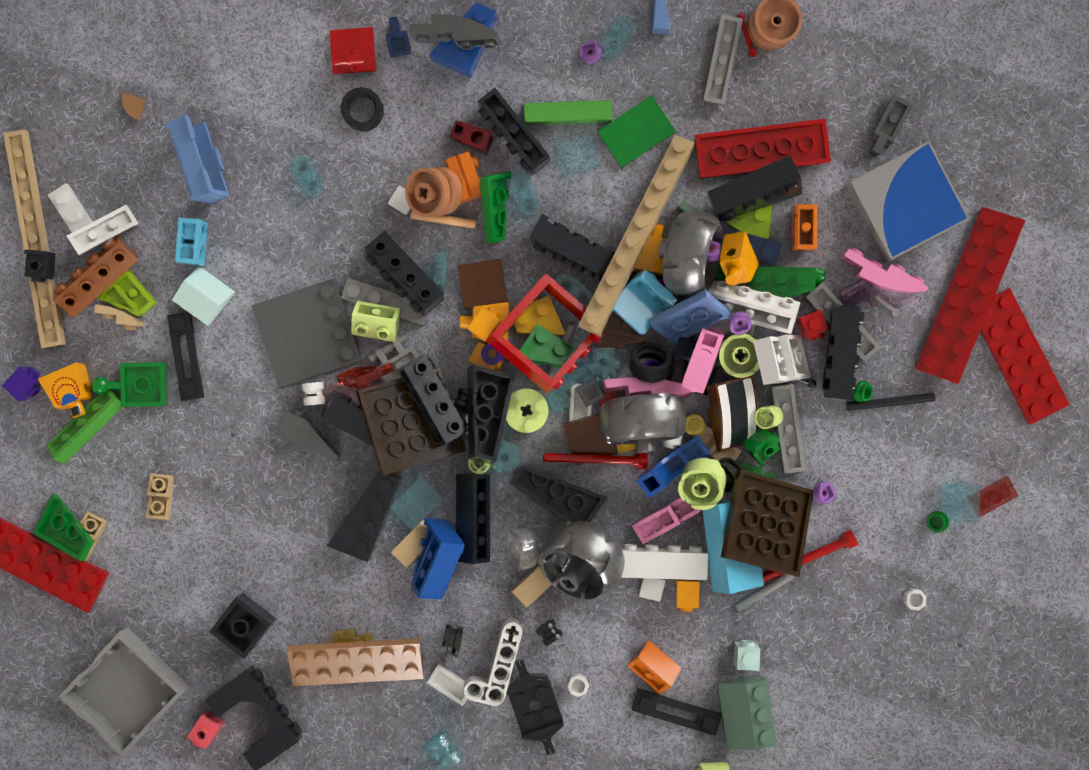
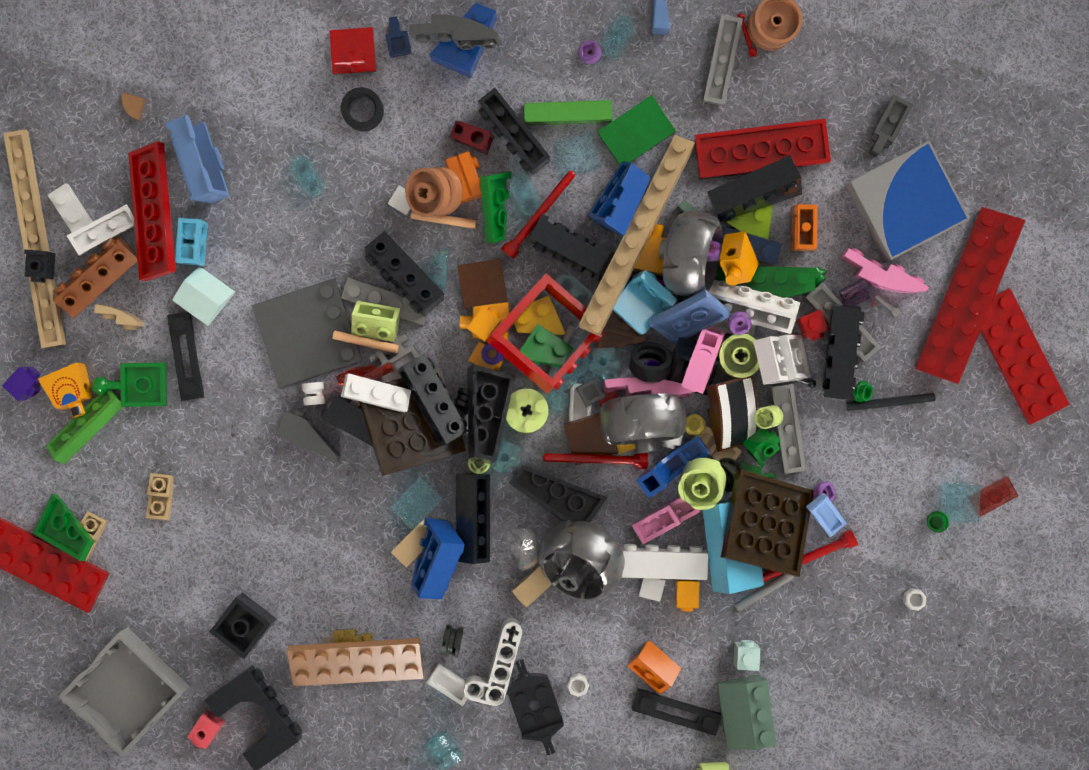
(129, 295): lime wing -> none
(151, 211): none -> red plate
(363, 341): none -> light nougat bar
(366, 520): black wedge -> none
(376, 393): none -> white plate
(512, 247): none -> red piece
(549, 632): black wheel -> none
(620, 199): none -> blue wedge
(826, 515): none -> light blue tile

